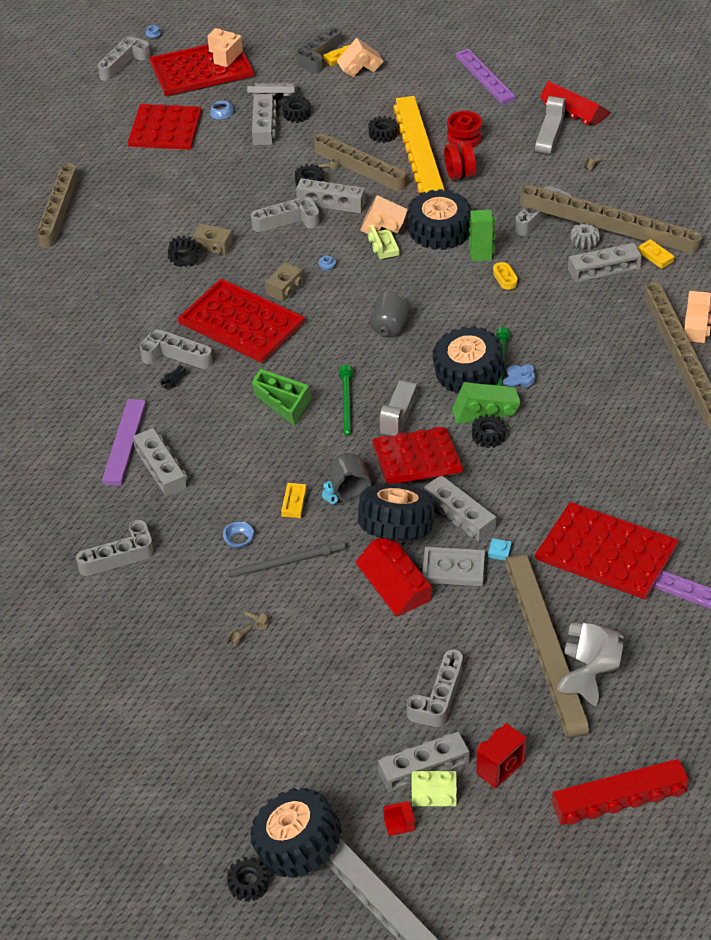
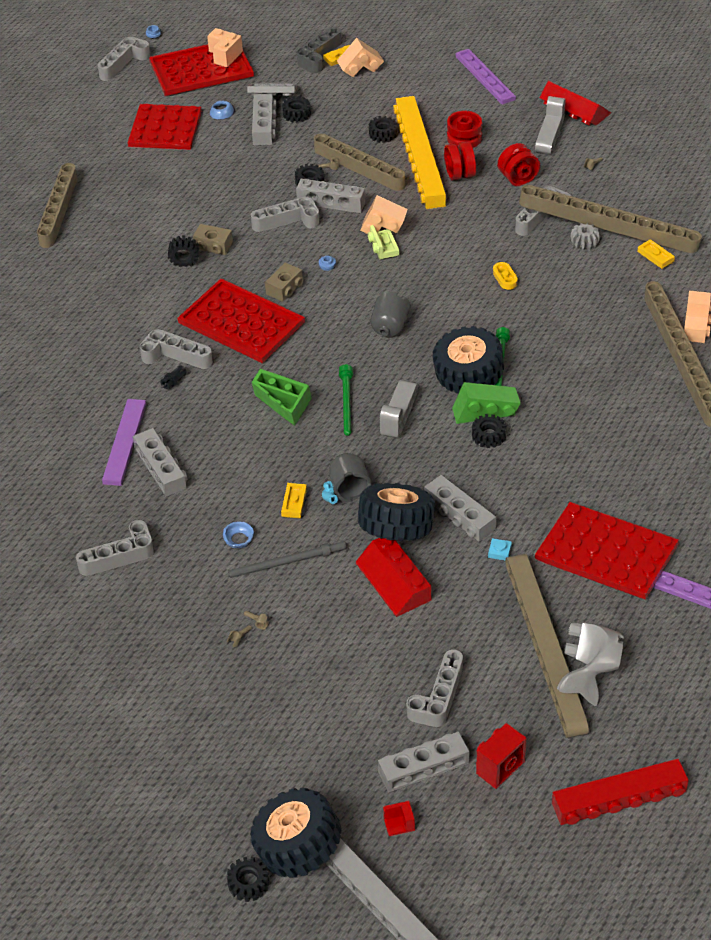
(416, 455): red plate -> none
(434, 788): yellowish green bracket -> none
(439, 219): black wheel -> none
(454, 566): light grey plate -> none
(481, 235): bright green wedge -> none
(518, 164): none -> red wheel
(519, 375): medium blue plate -> none
(604, 262): light grey brick -> none

